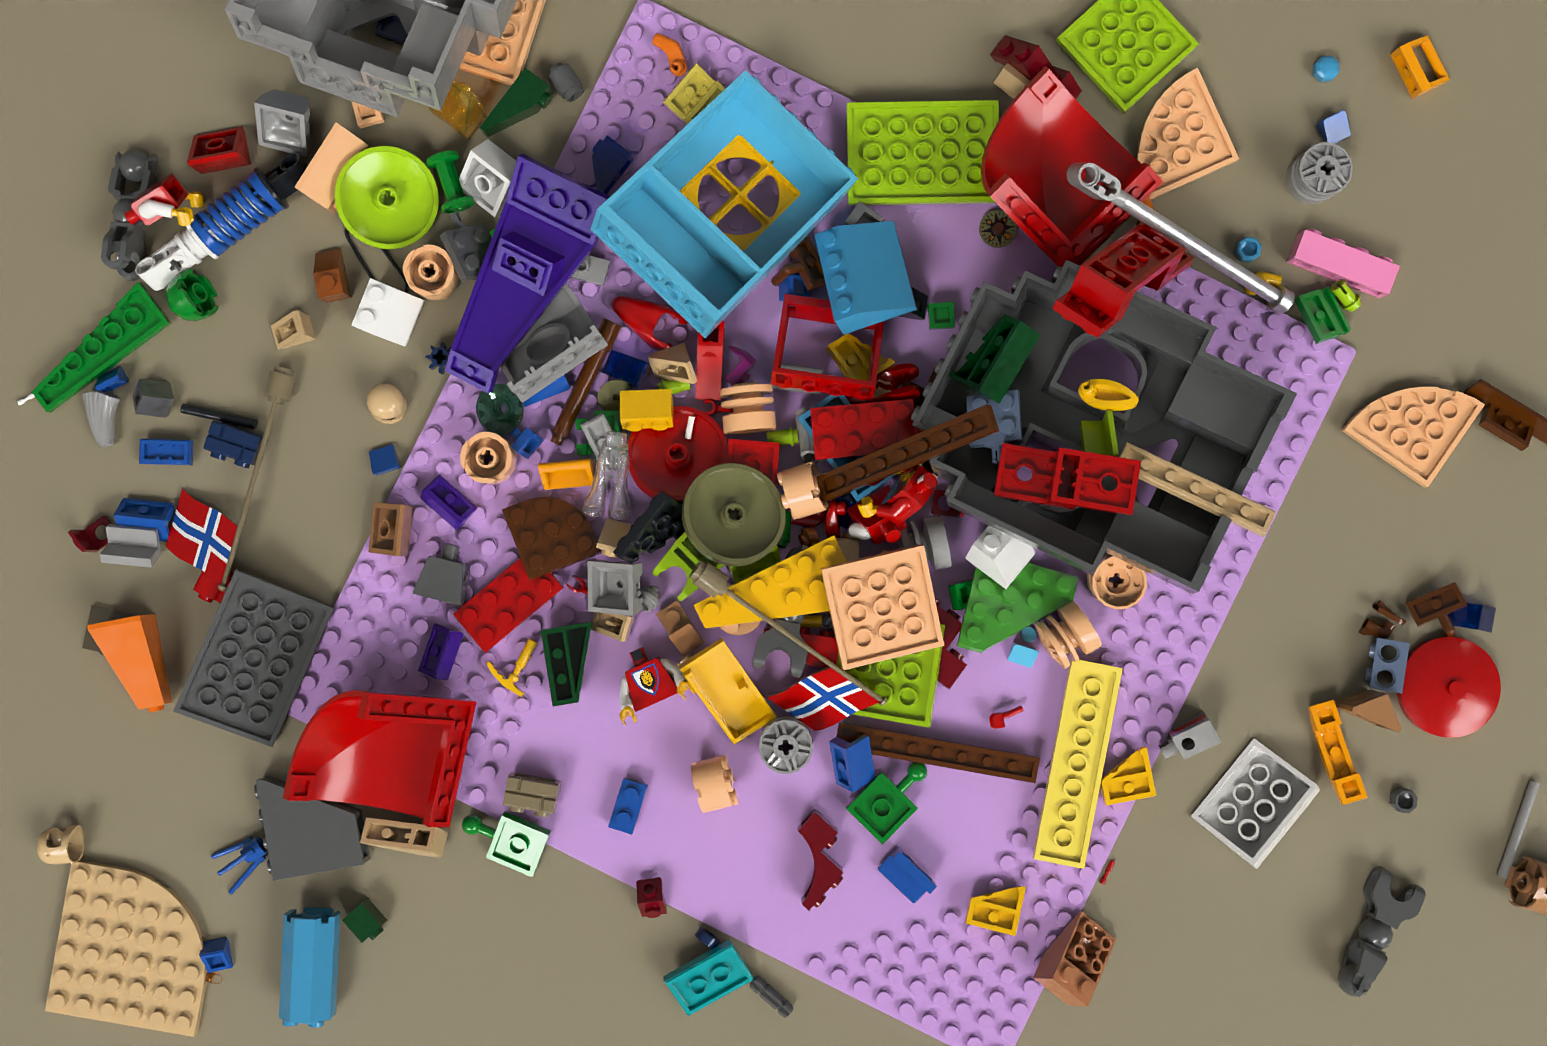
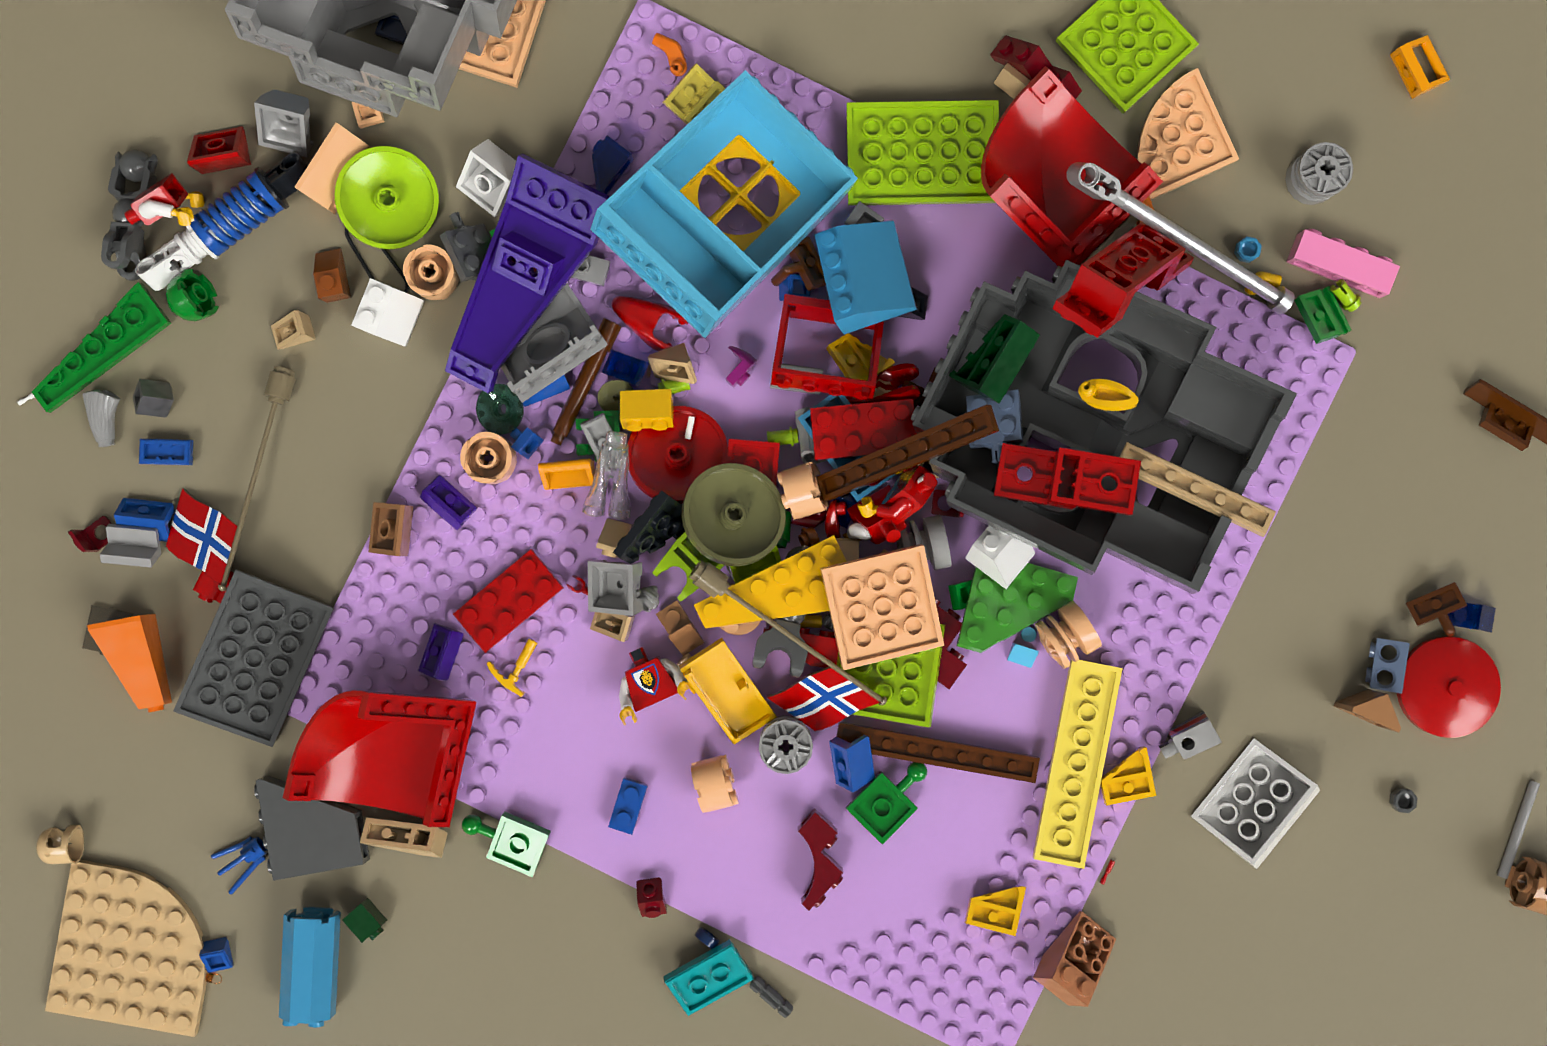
(111, 380): blue slope -> none
(219, 416): black bar -> none
(233, 442): dark blue brick -> none
(384, 460): blue slope -> none
(386, 403): tan helmet -> none
(438, 352): dark blue gear -> none
(444, 577): dark grey torso -> none
(450, 182): green hose -> none
(461, 110): clear yellow slope -> none
(521, 101): dark green slope -> none
(532, 794): dark tan brick -> none
(550, 535): reddish brown plate -> none
(565, 658): dark green wedge -> none
(566, 82): dark grey brick -> none
(710, 364): red slope -> none
(716, 408): red hand -> none
(748, 408): light nougat wheel -> none
(906, 875): blue panel -> none
(941, 315): green plate -> none
(997, 229): piece -> none
(997, 719): red hand -> none
(1099, 436): lime panel -> none
(1123, 593): light nougat wheel -> none
(1325, 68): dark azure tile -> none
(1334, 127): slope -> none
(1334, 752): light orange slope -> none
(1365, 955): dark grey piece -> none
(1383, 631): reddish brown piece -> none
(1415, 428): light nougat plate -> none

